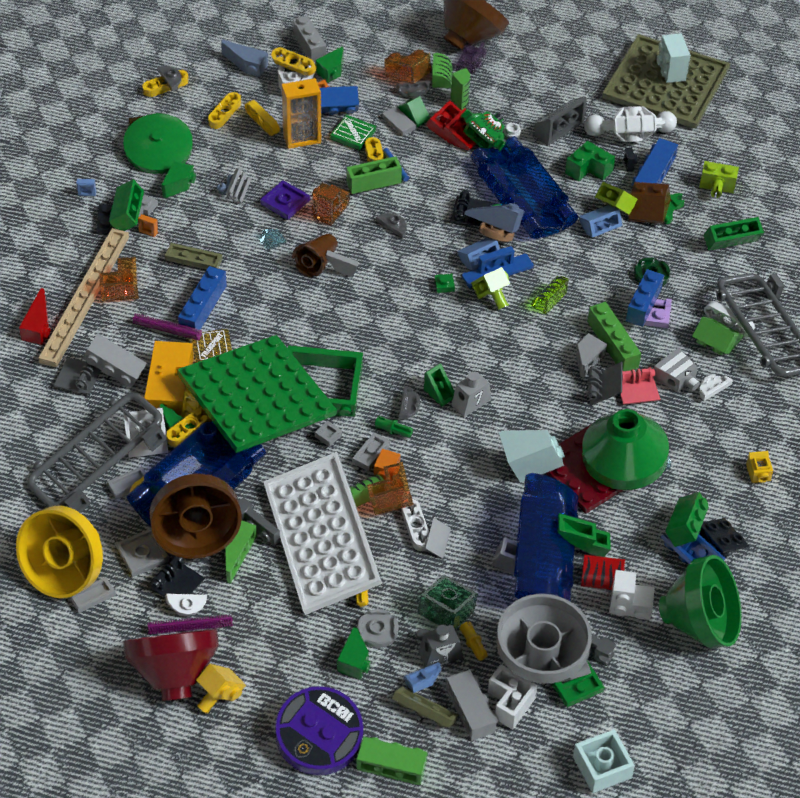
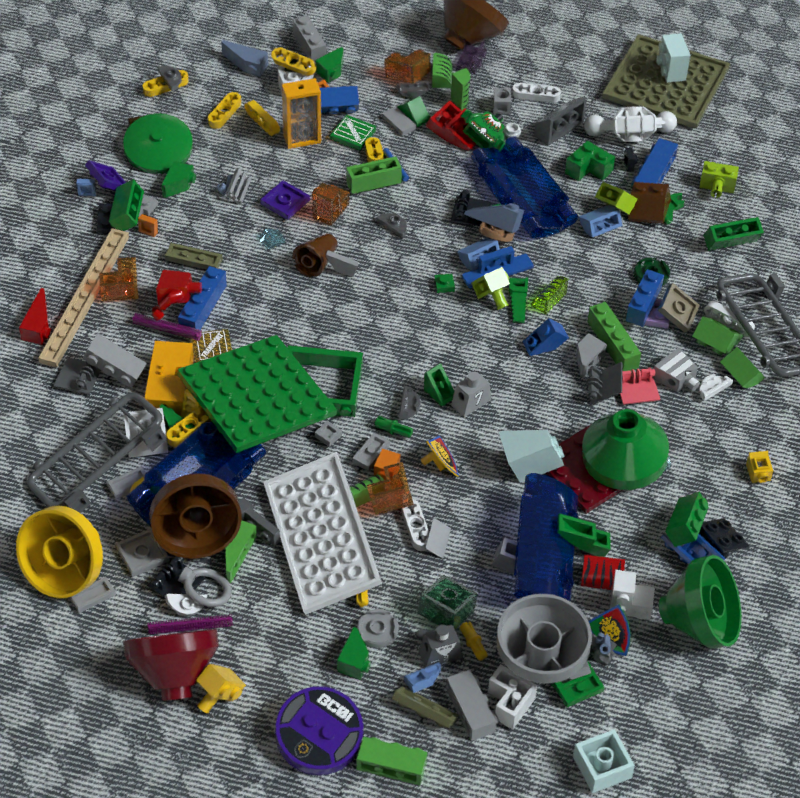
(105, 175): none -> dark purple plate
(172, 289): none -> red torso
(189, 575): none -> light grey piece
(440, 455): none -> shield
(502, 100): none -> light grey brick
(518, 298): none -> green piece
(520, 92): none -> white beam
(545, 338): none -> blue slope
(605, 643): none -> sand blue arm
(616, 626): none -> shield
(678, 307): none -> dark tan plate
(742, 369): none -> bright green brick

